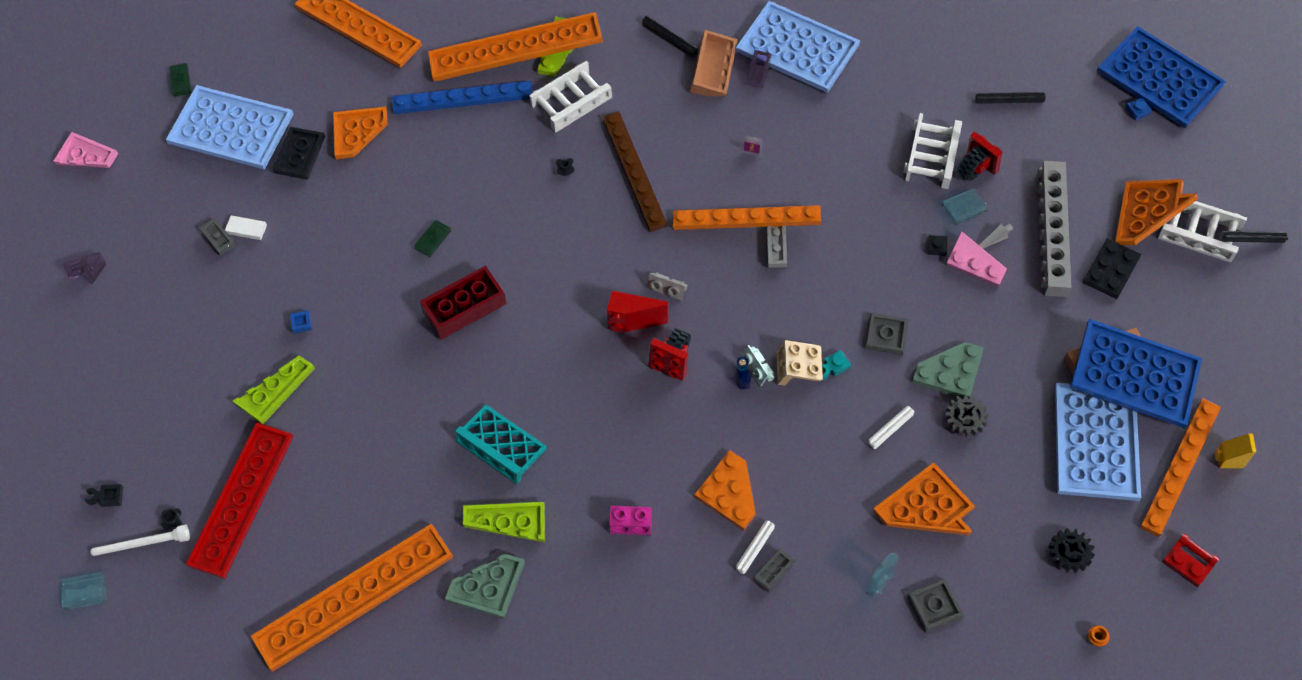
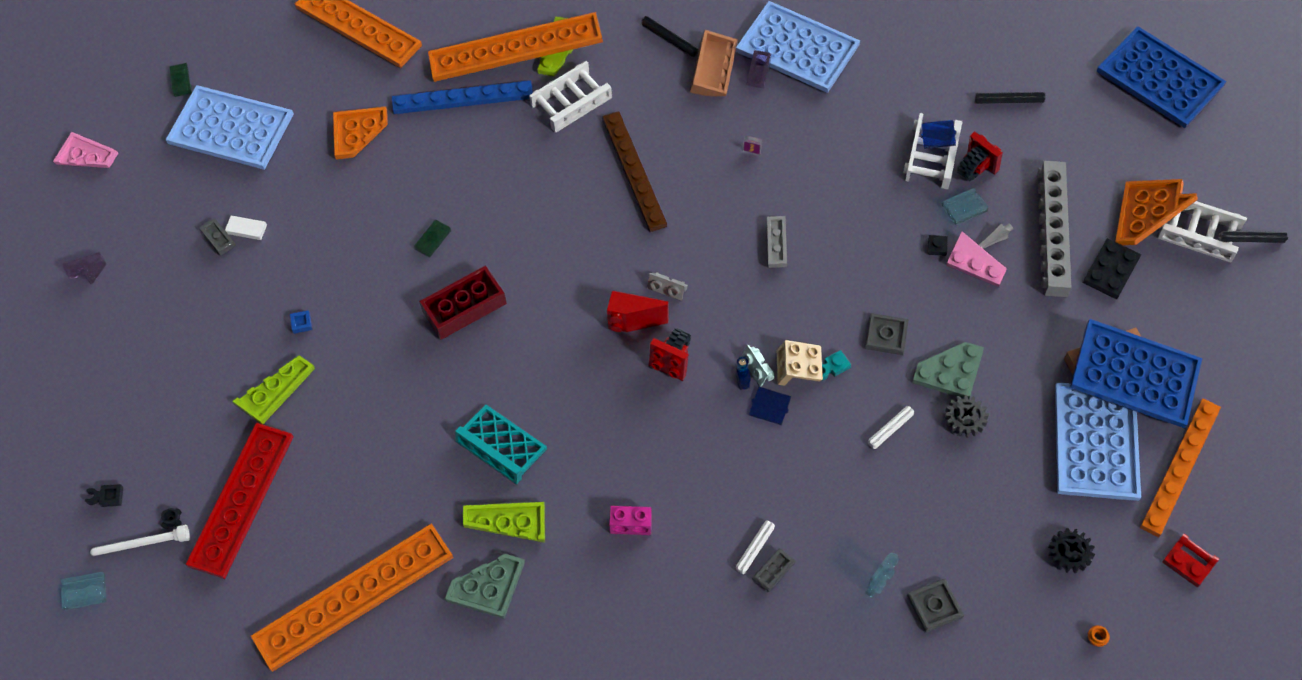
(298, 153): black plate -> none
(565, 171): black plate -> none
(729, 491): orange plate -> none
(747, 217): orange plate -> none
(770, 405): none -> clear blue piece
(927, 504): orange wing -> none
(938, 134): none -> clear blue piece
(1138, 108): blue plate -> none
(1236, 451): yellow slope -> none

